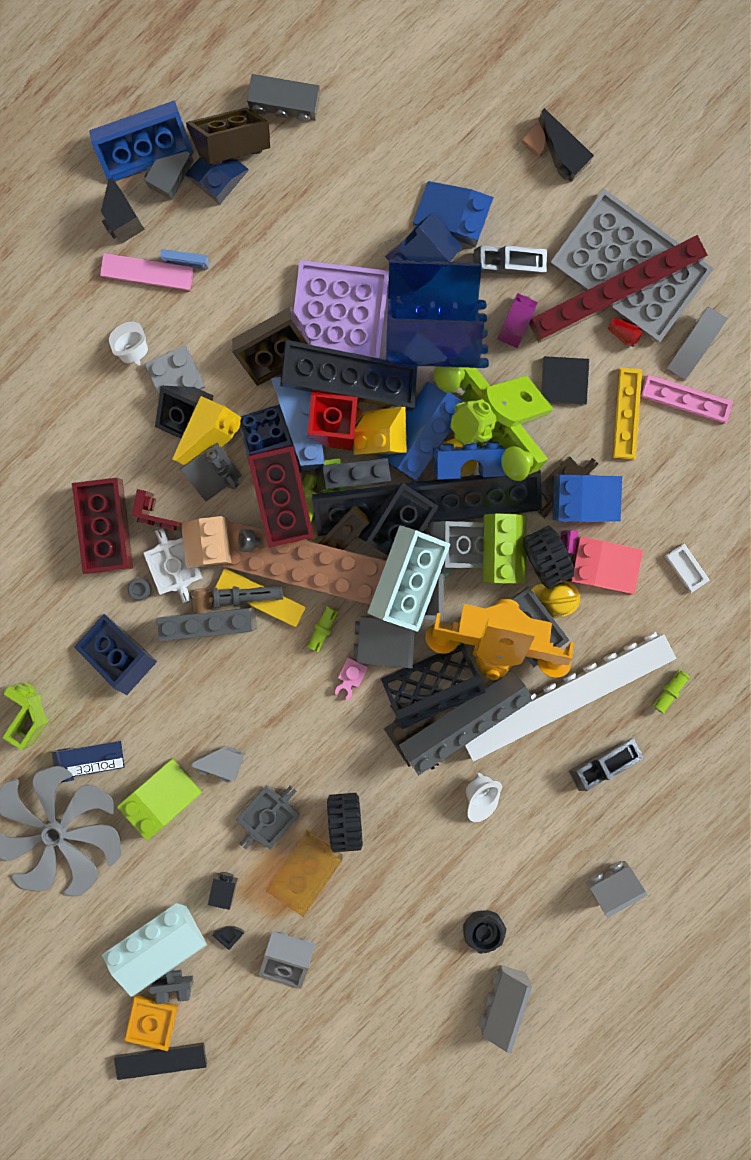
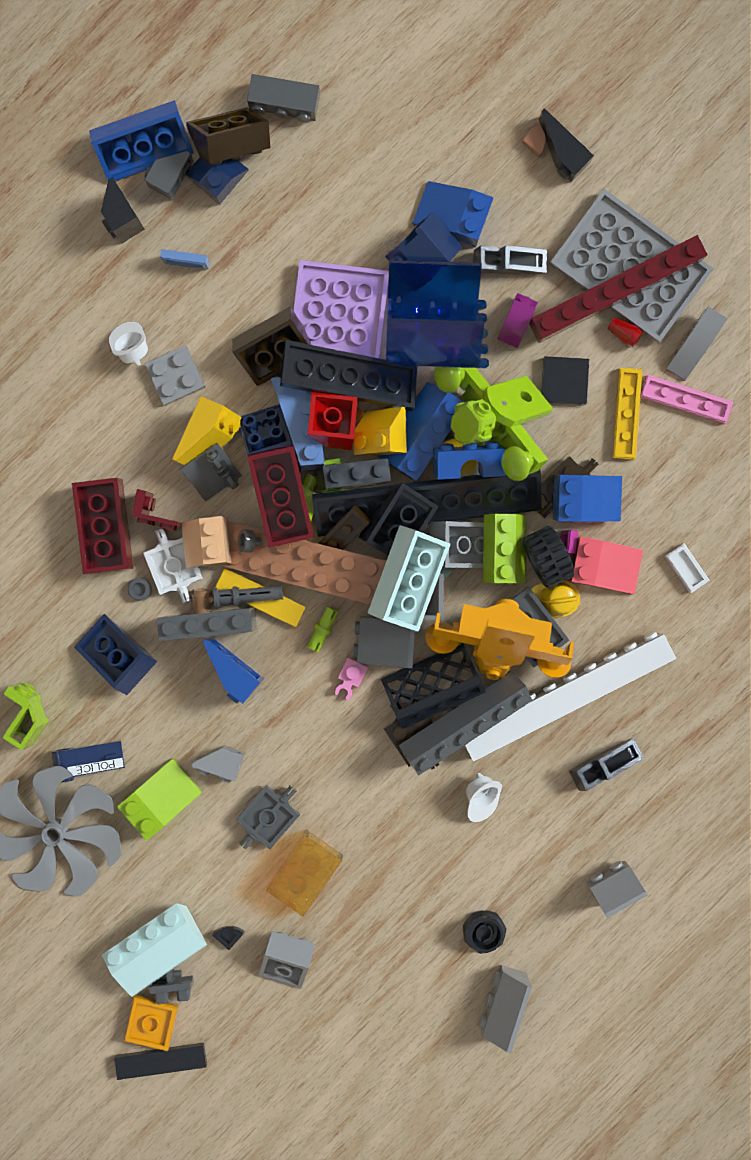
(147, 272): bright pink tile -> none
(176, 408): black slope -> none
(222, 890): black brick -> none
(234, 674): none -> blue slope
(344, 822): black tyre -> none
(671, 691): lime pin -> none

